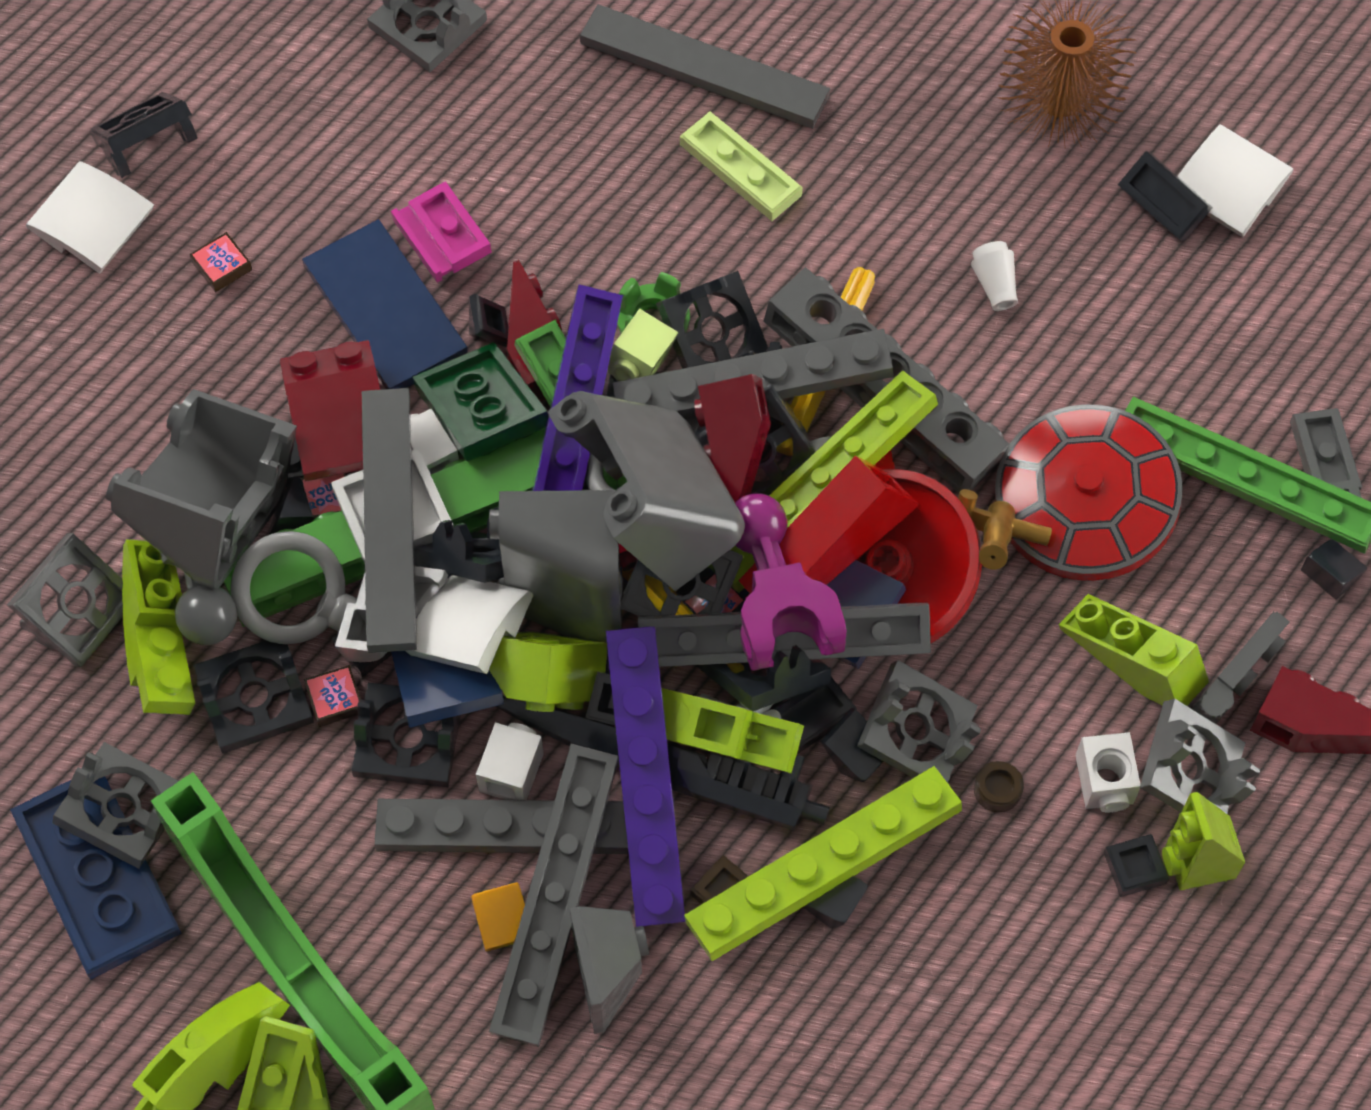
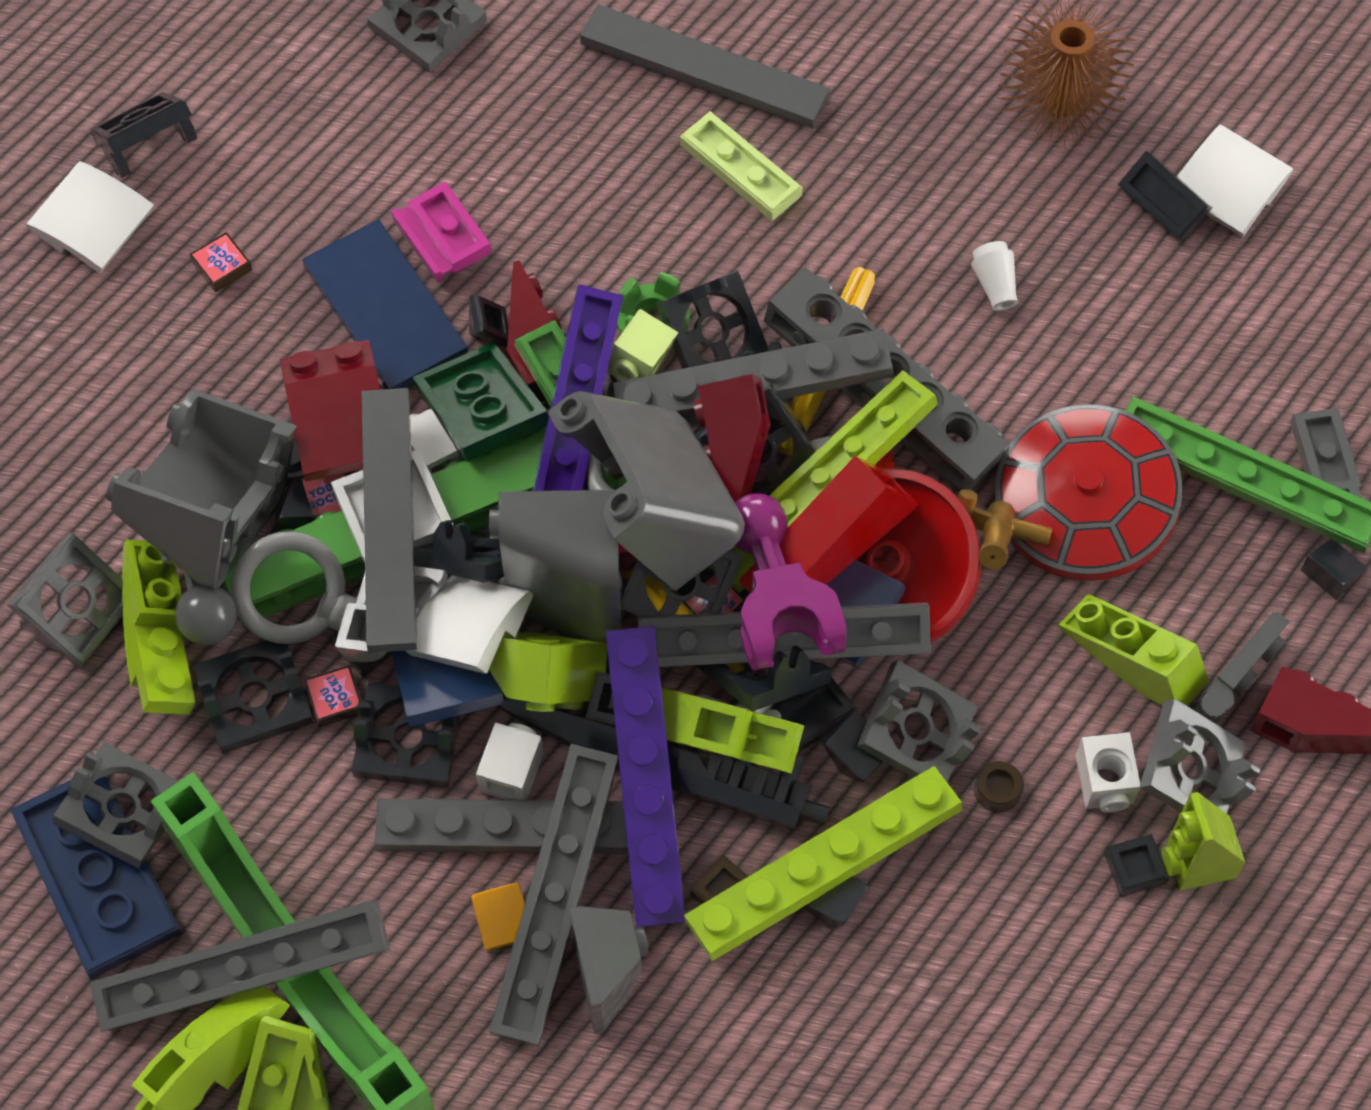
(240, 965): none -> dark grey plate

